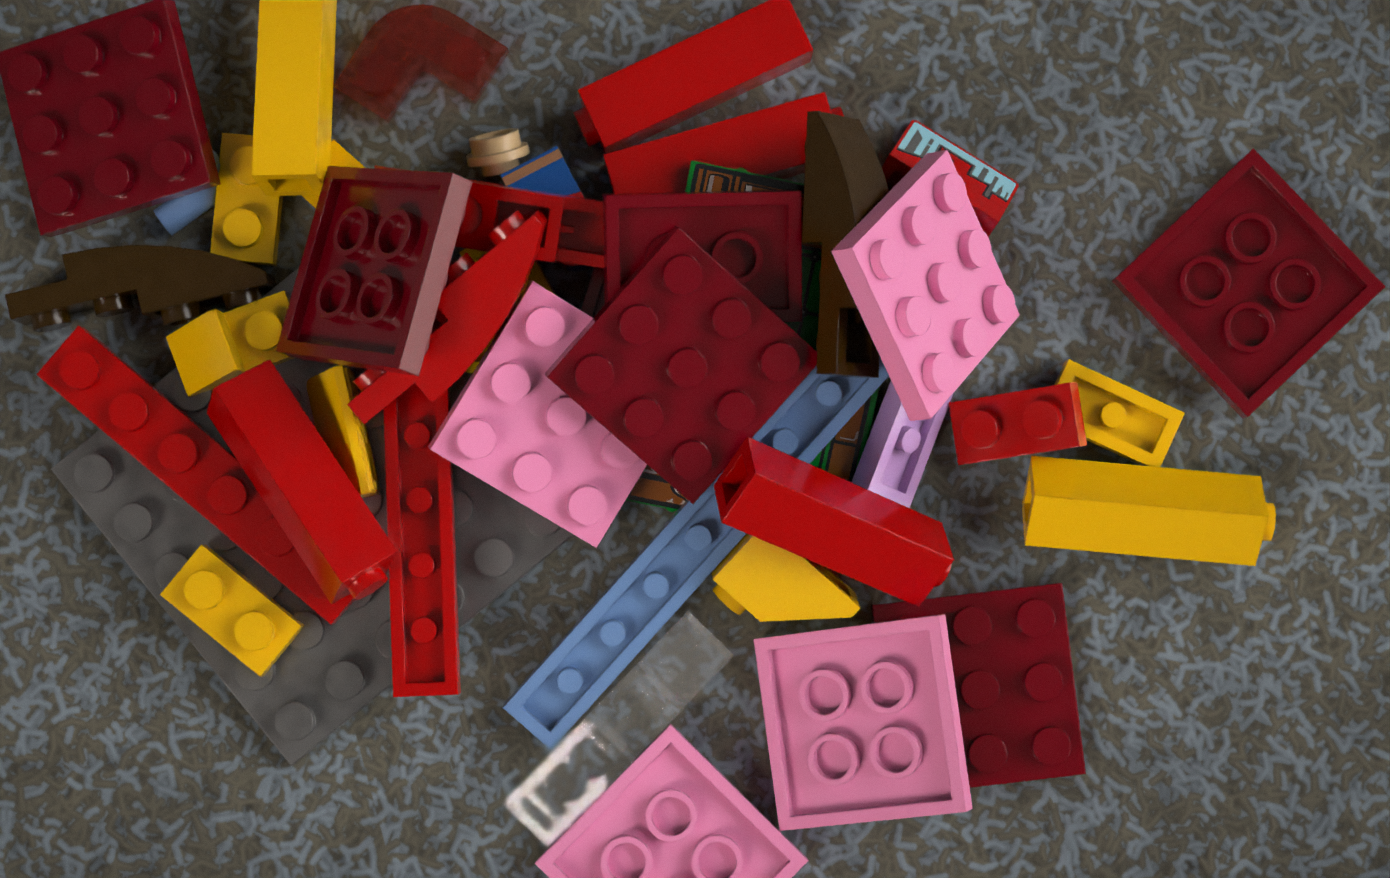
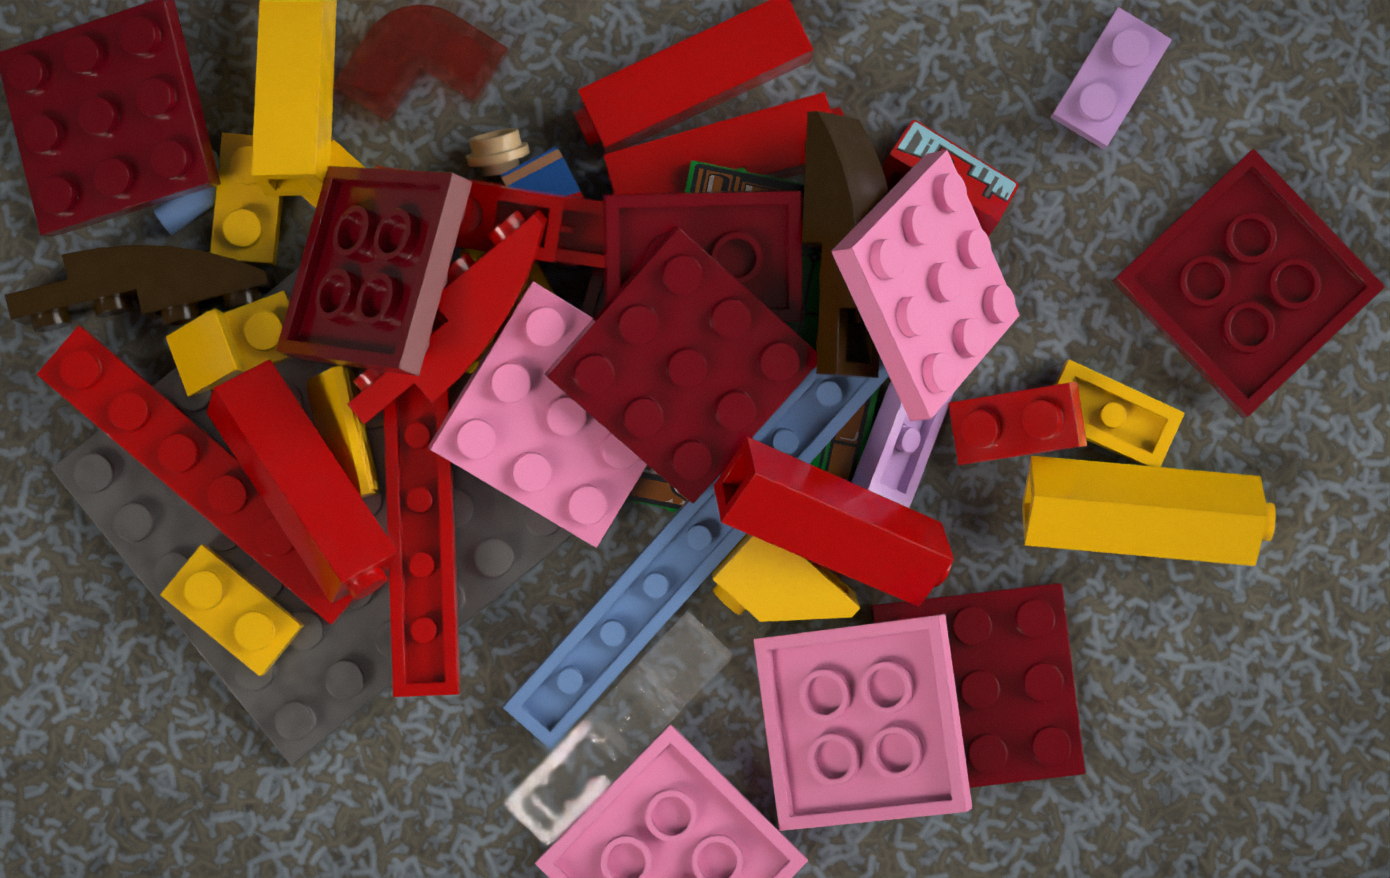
(1111, 78): none -> lavender plate

